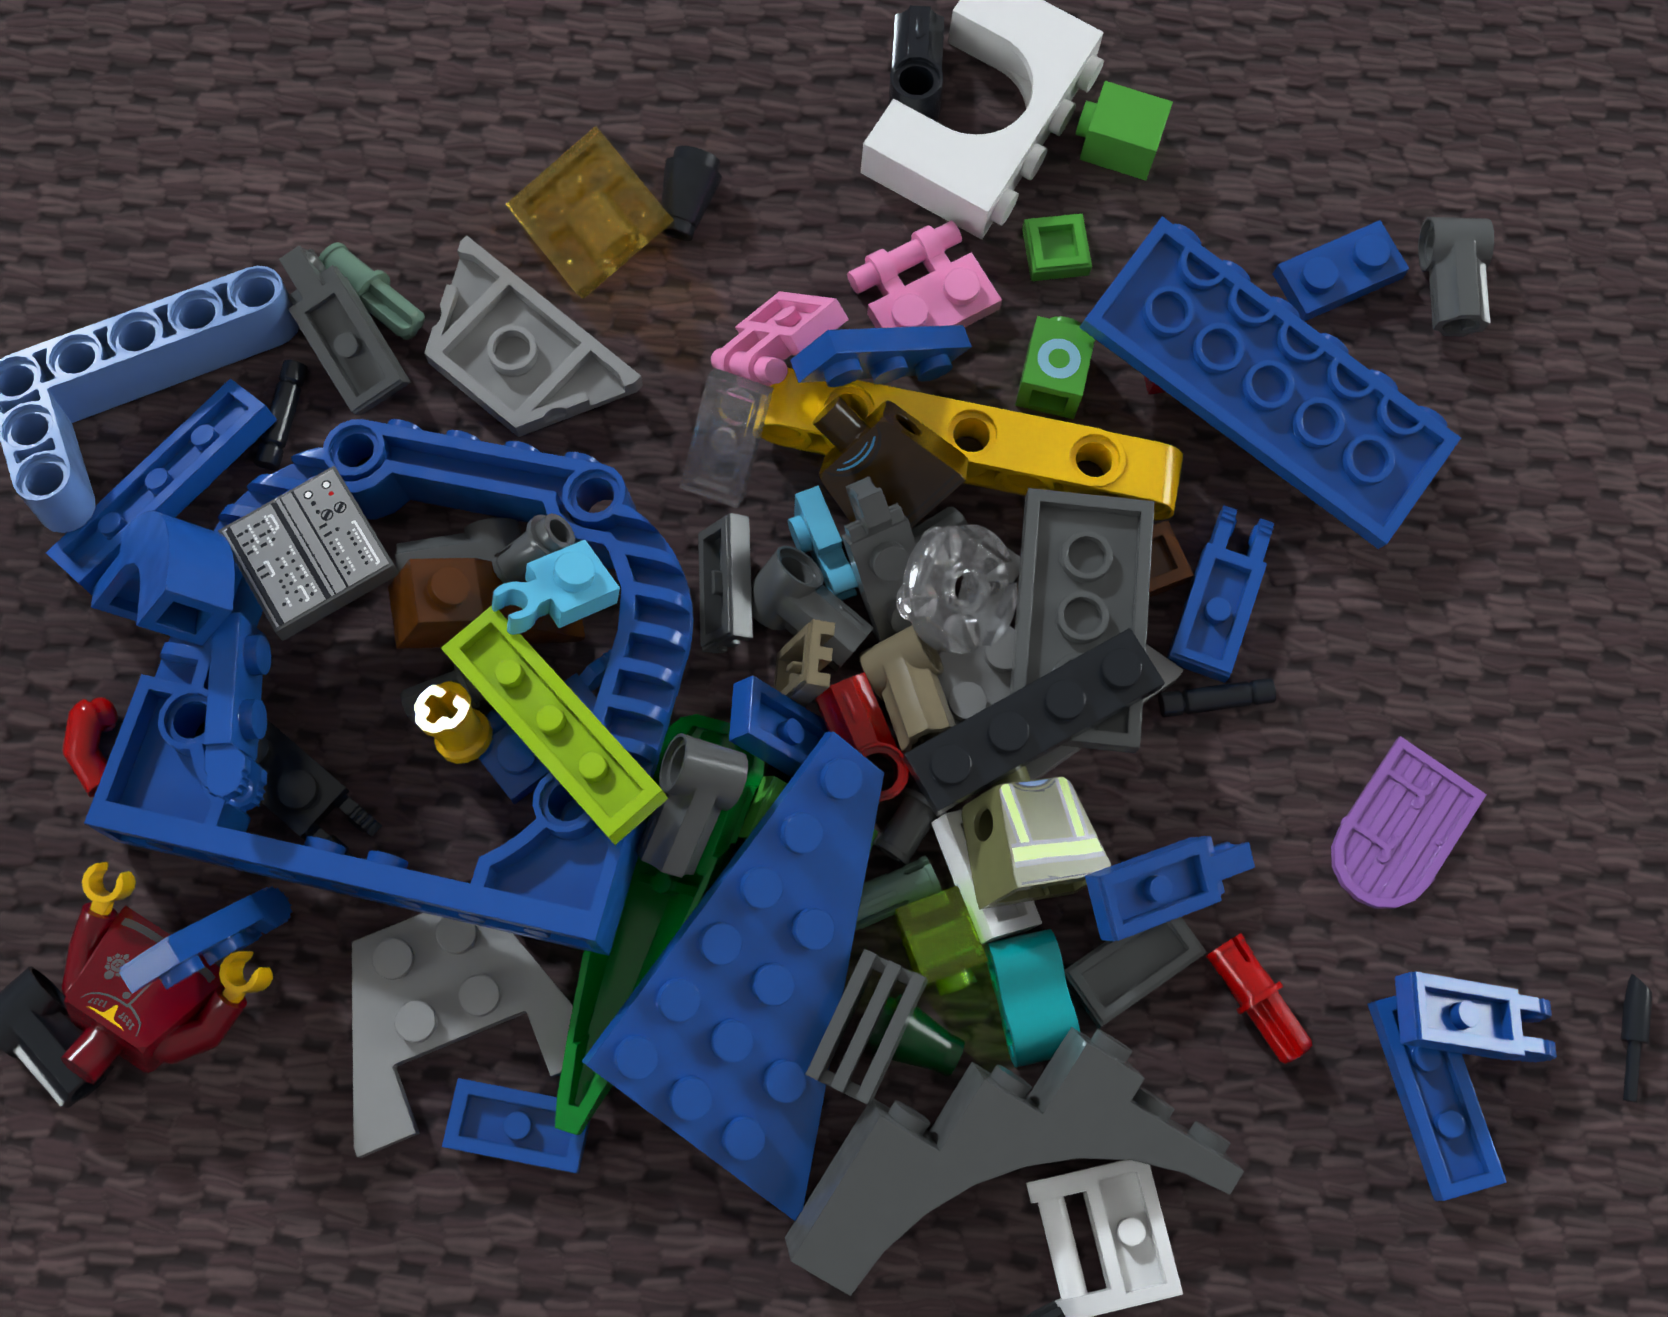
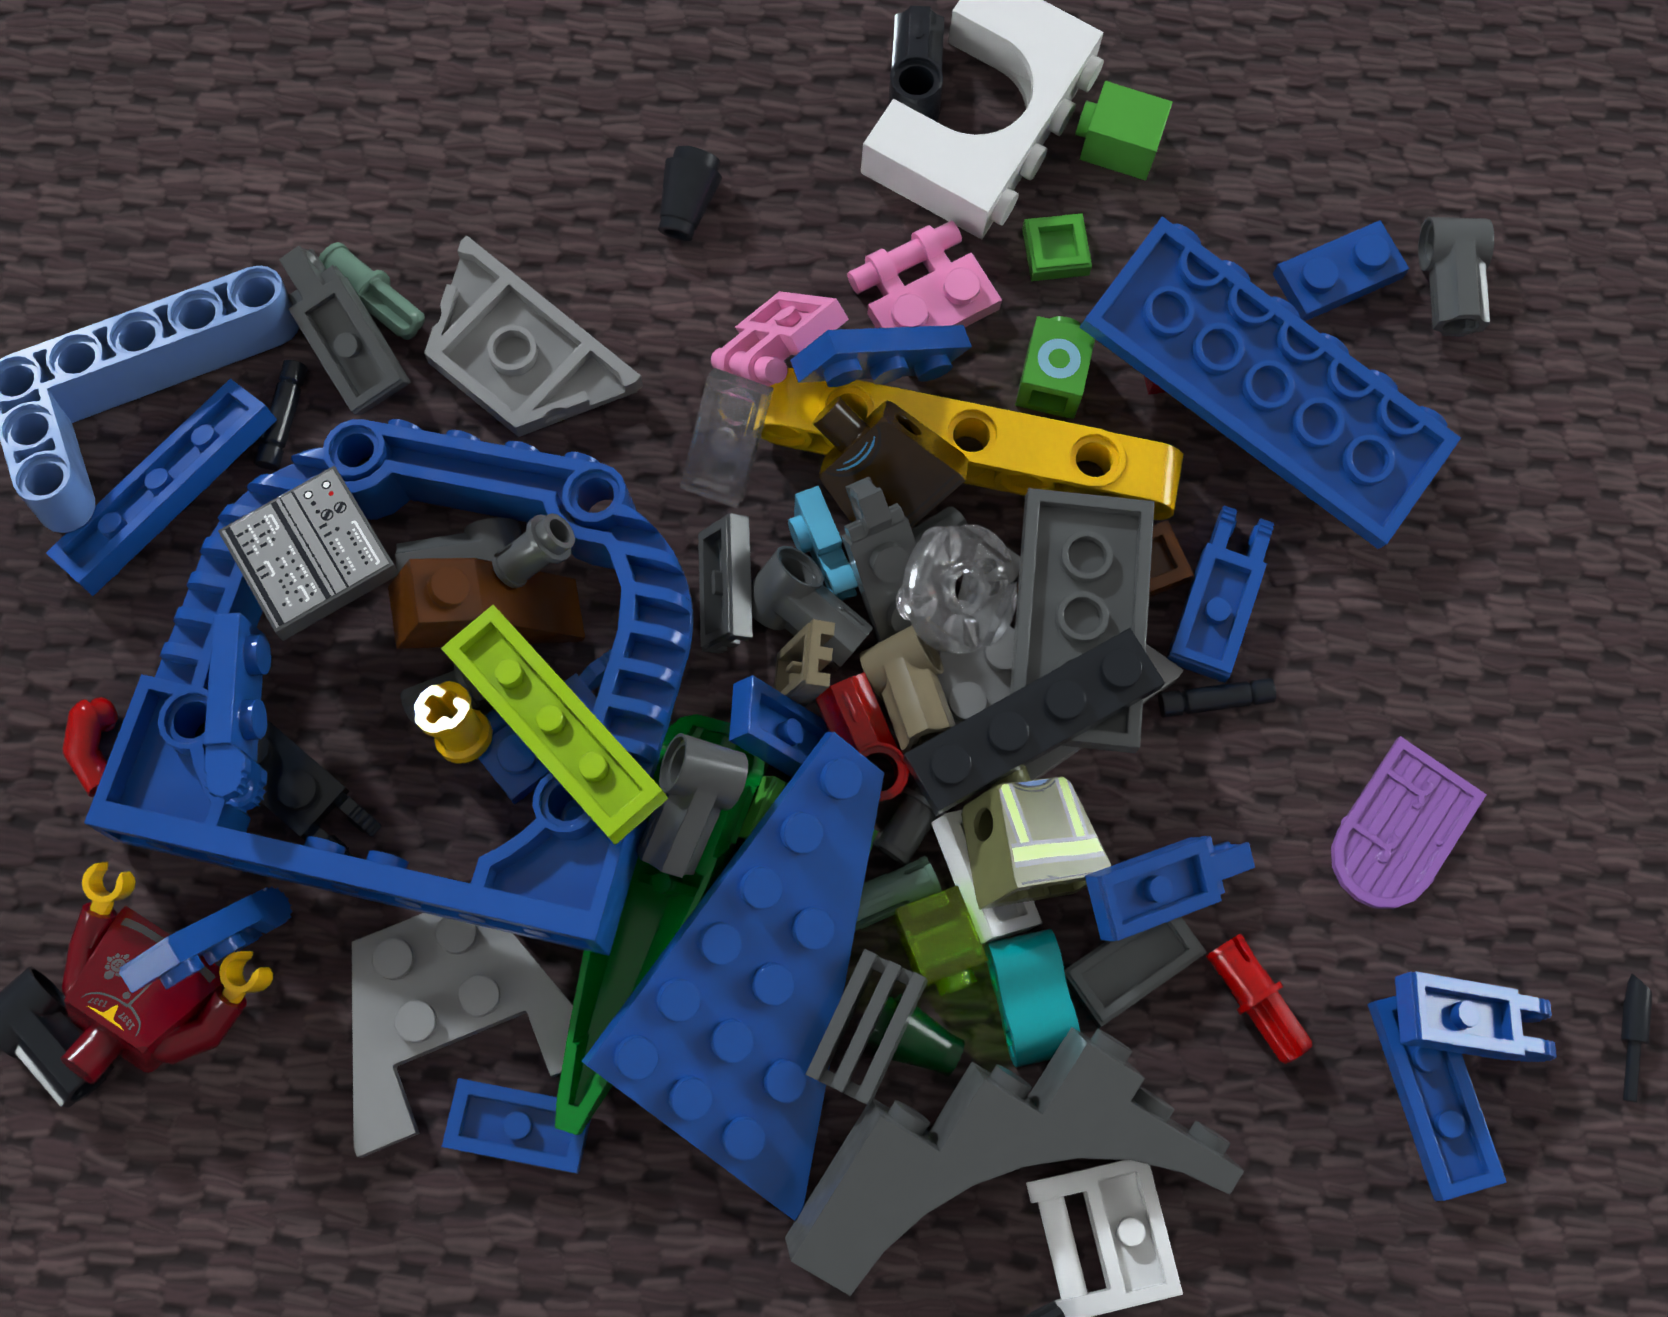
(169, 578): blue arch -> none
(561, 584): medium azure plate -> none
(589, 212): clear yellow plate -> none

